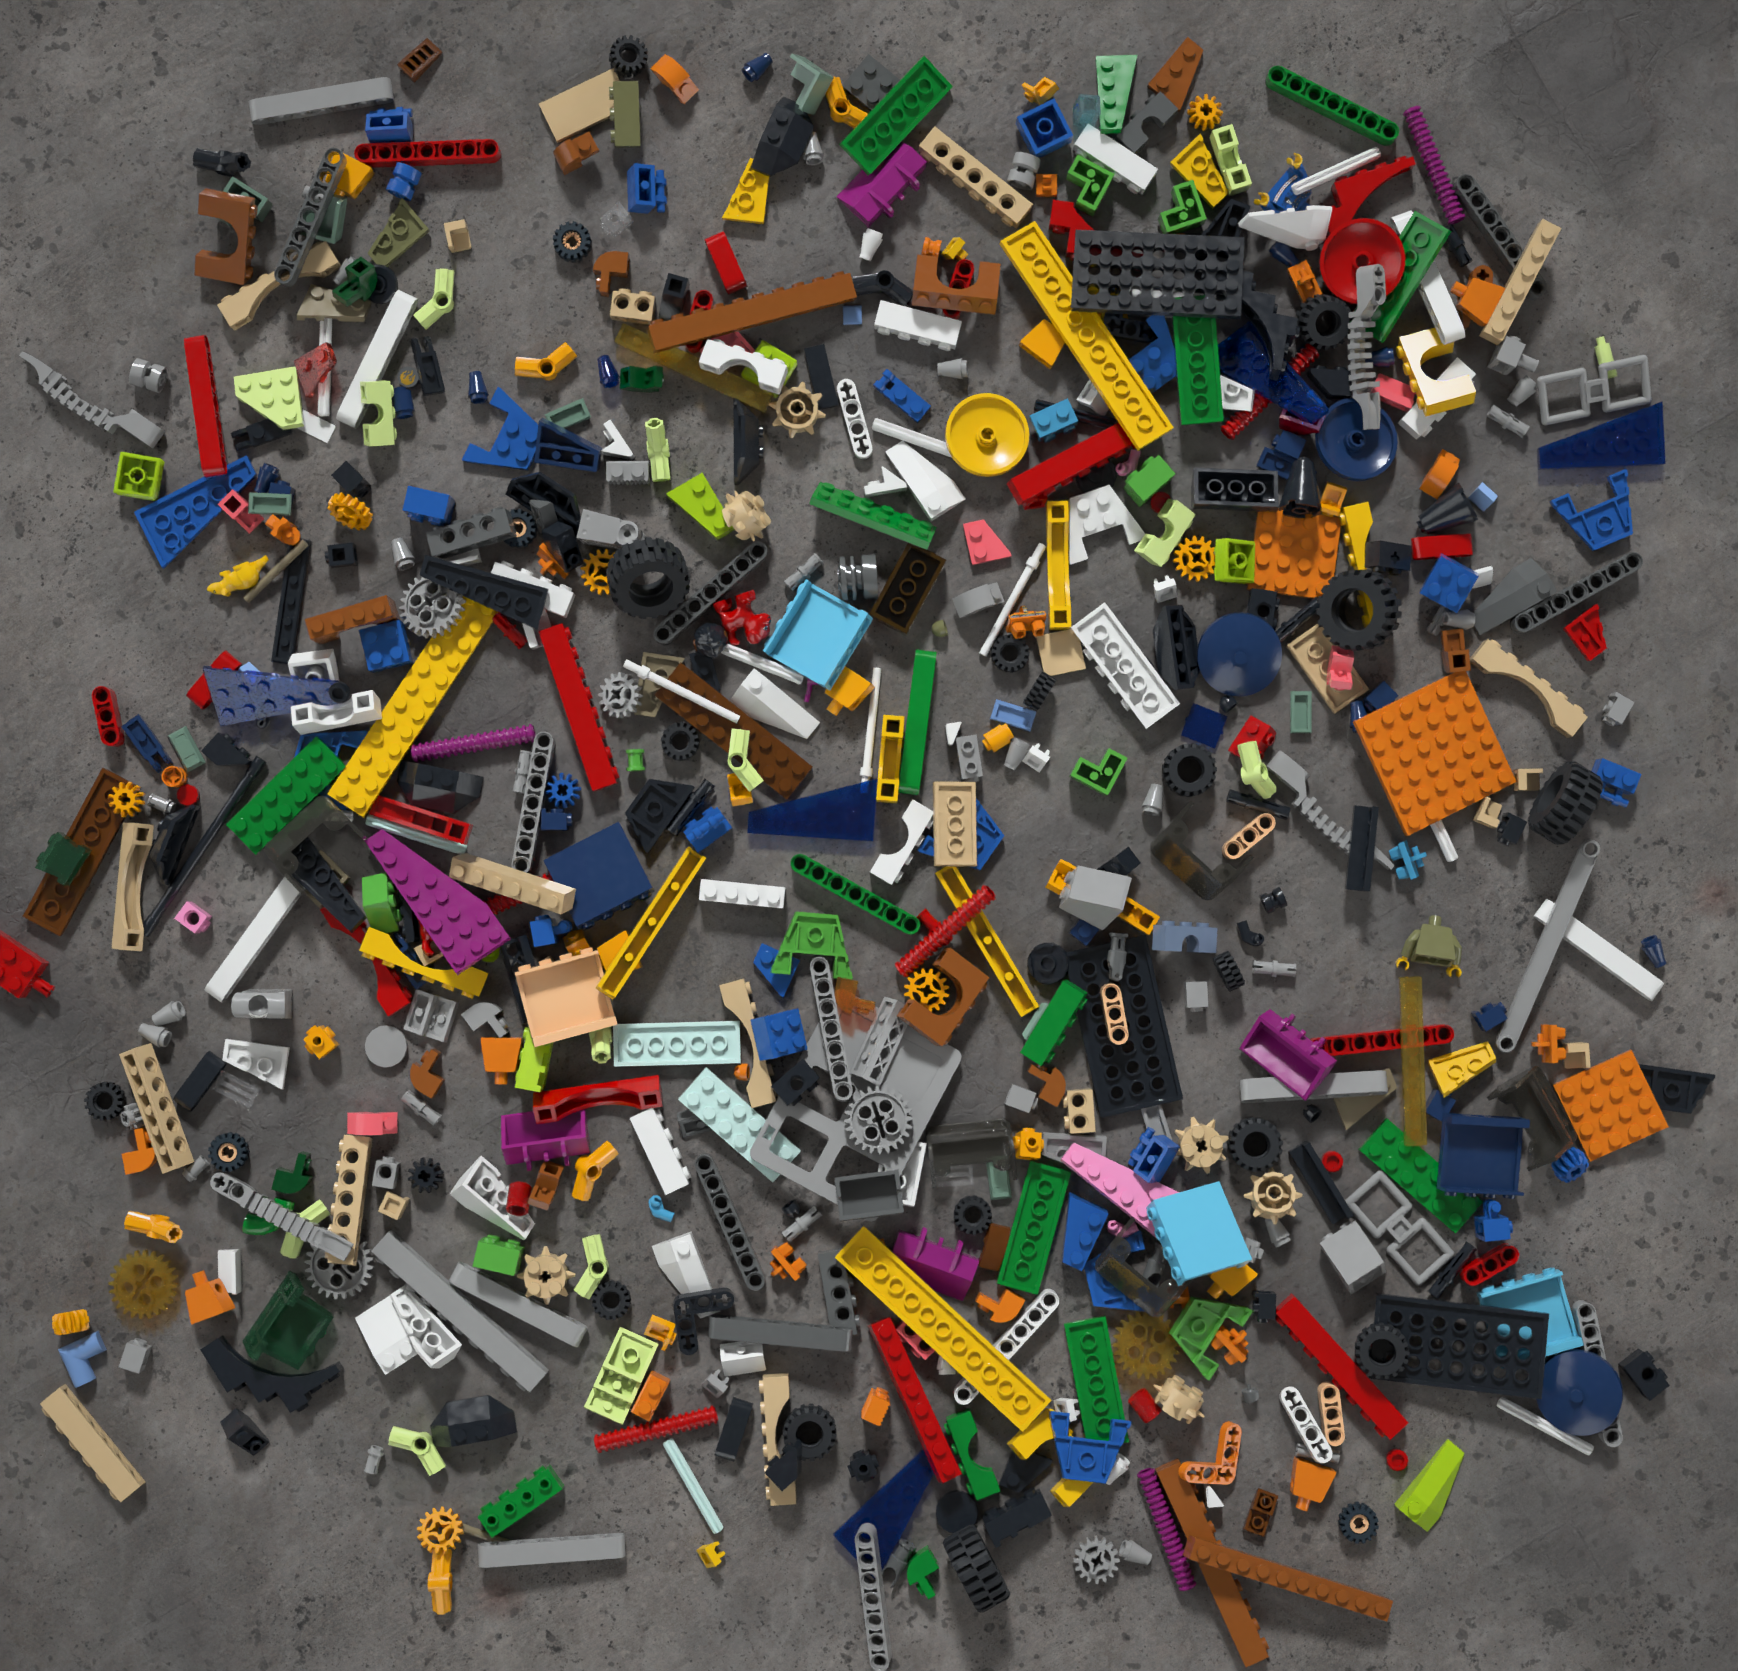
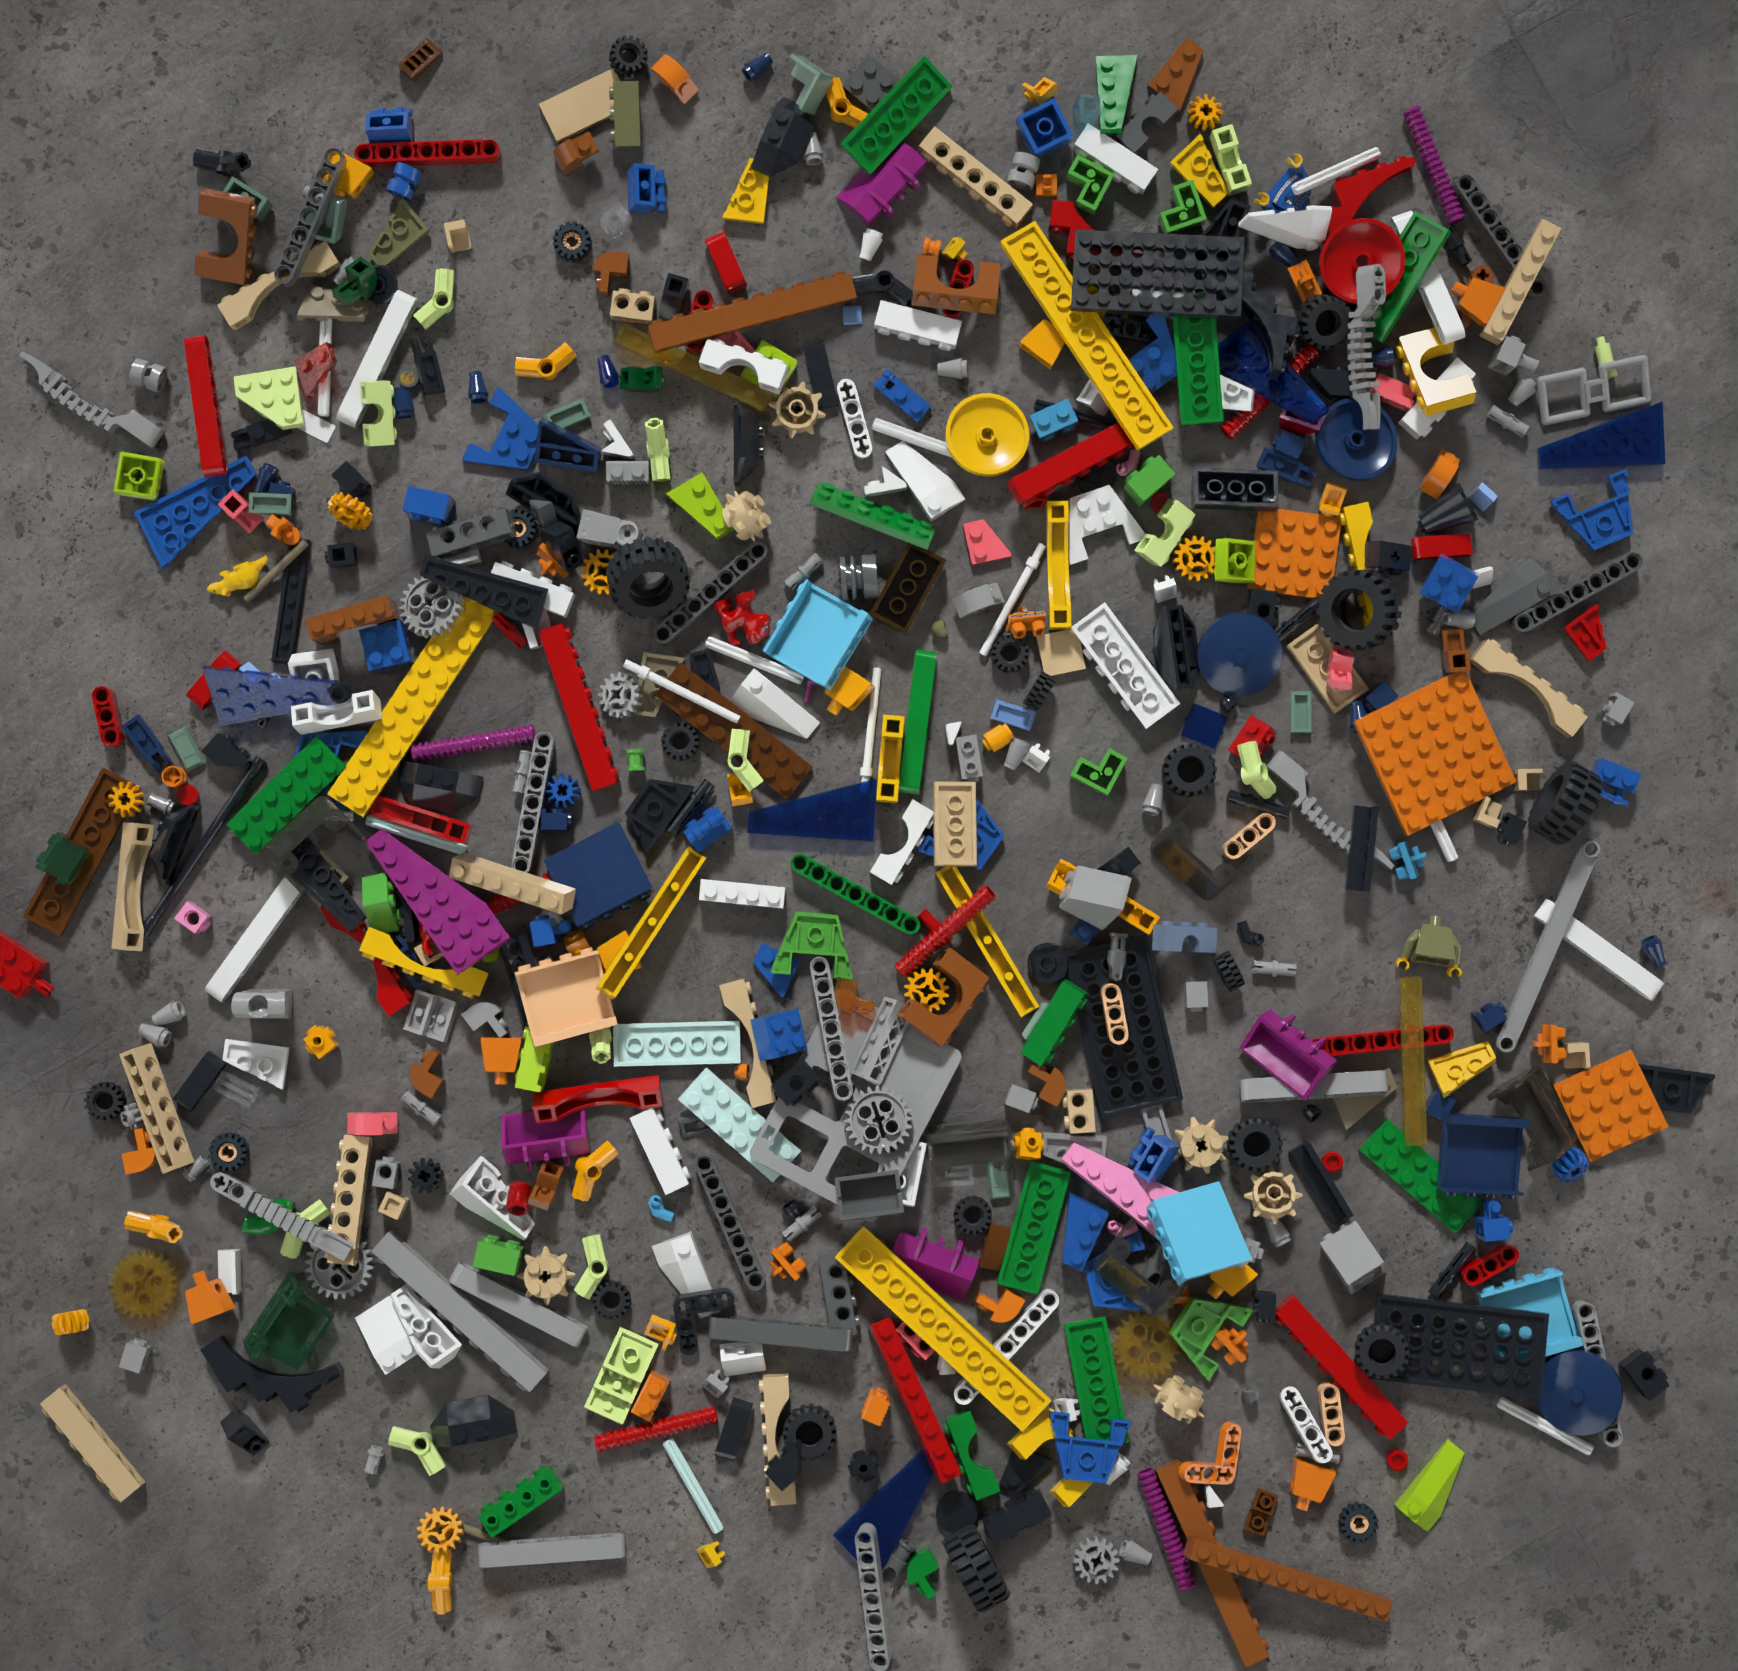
(76, 1357): medium blue brick -> none
(292, 1181): dark green brick -> none
(321, 101): light grey beam -> none
(386, 1046): light grey tile -> none
(402, 556): light grey cone -> none
(710, 640): black hair -> none
(1144, 1405): red piece -> none
(1273, 900): black wheel -> none
(1301, 491): black cone -> none
(1343, 105): green beam -> none
(1399, 1228): light grey bar -> none

